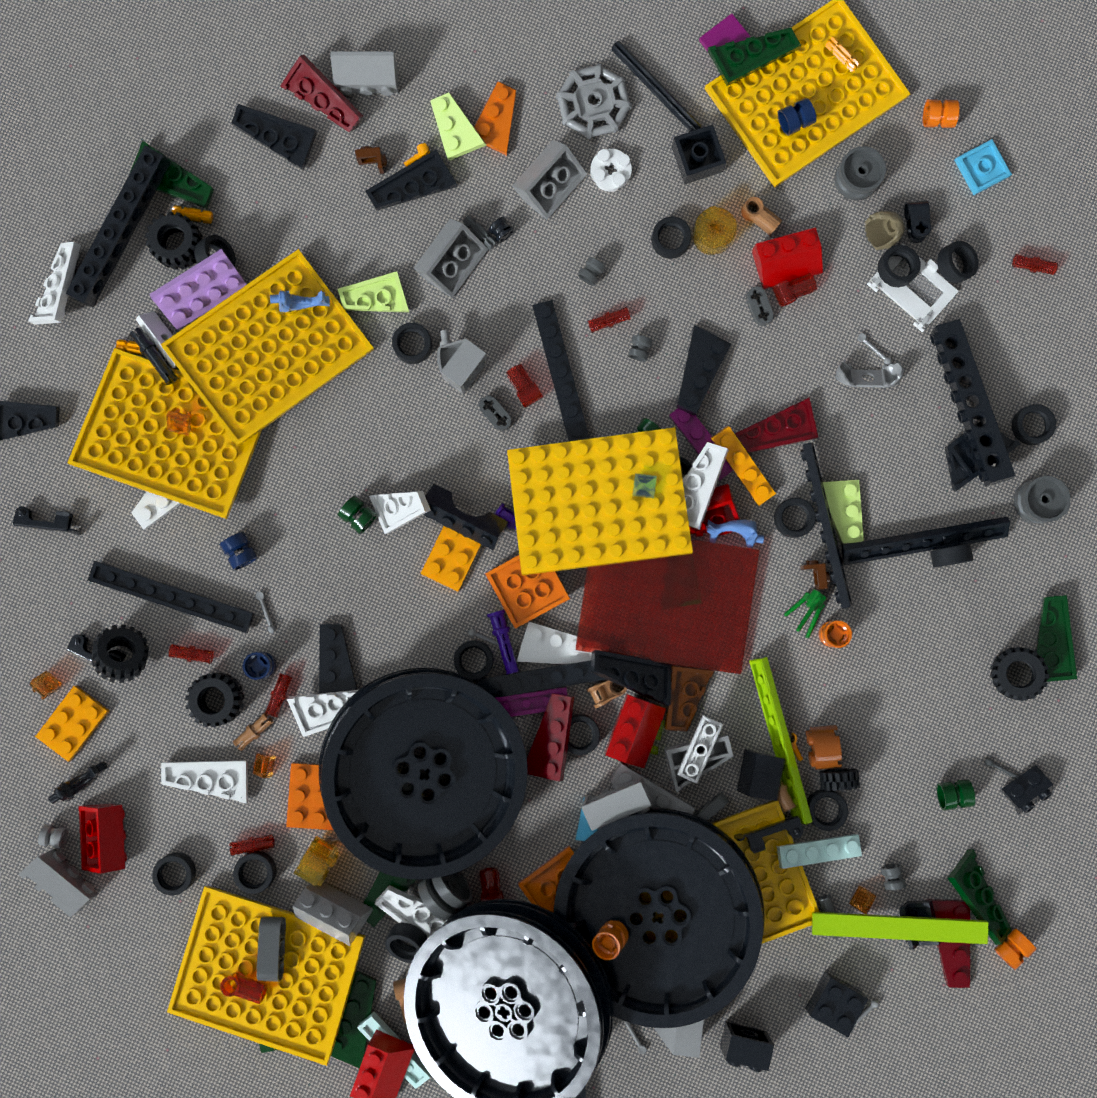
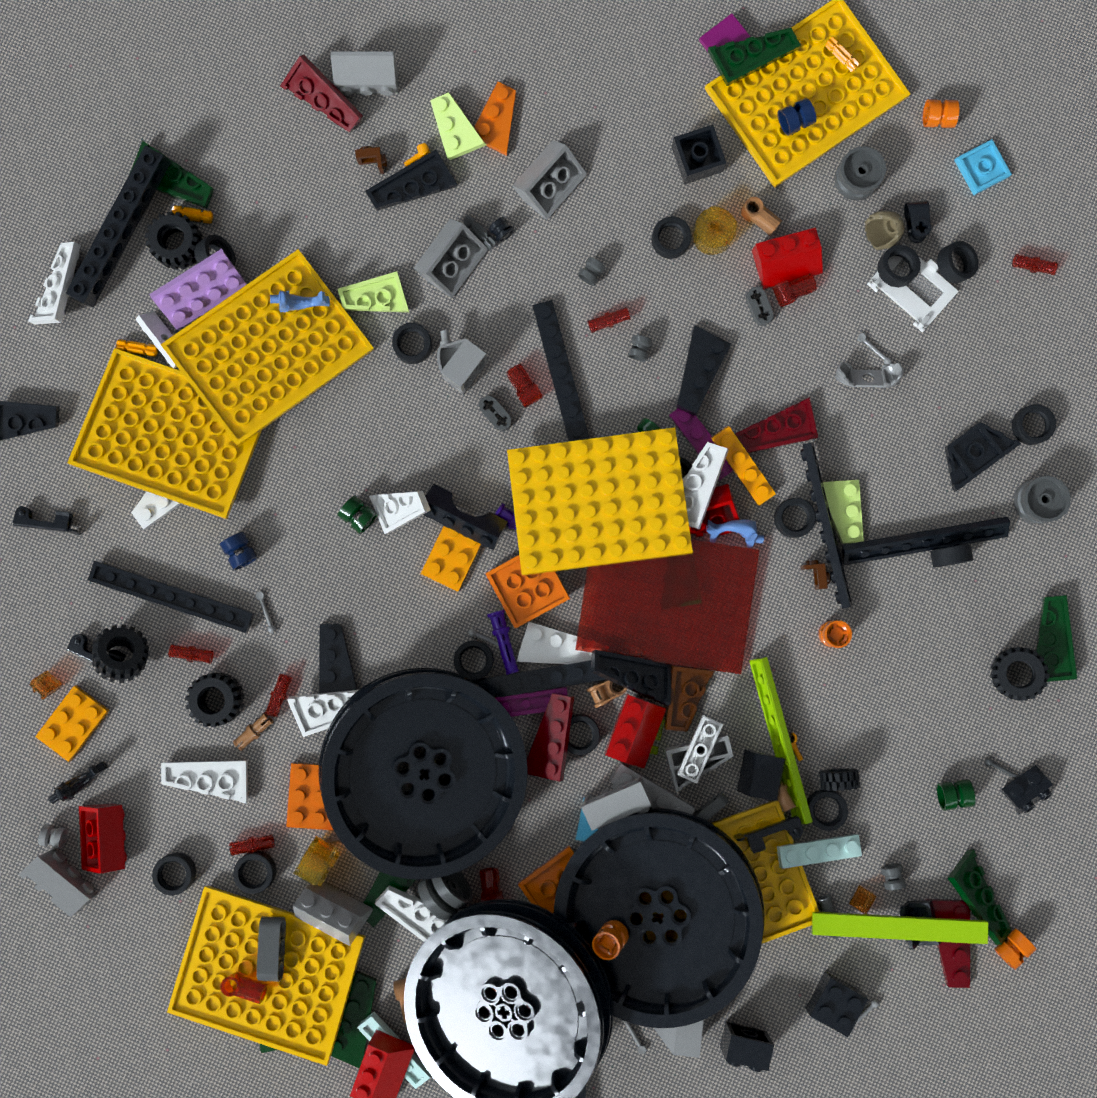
(149, 349): black pin -> none
(178, 422): clear orange tile -> none
(259, 665): dark blue wheel -> none
(264, 765): clear orange slope -> none
(279, 135): black wing -> none
(408, 933): black tyre -> none
(589, 112): light grey plate -> none
(608, 158): white plate -> none
(644, 485): clear light blue tile -> none
(655, 86): black axle -> none
(815, 602): green plant -> none
(824, 747): dark orange brick -> none
(954, 333): black brick -> none

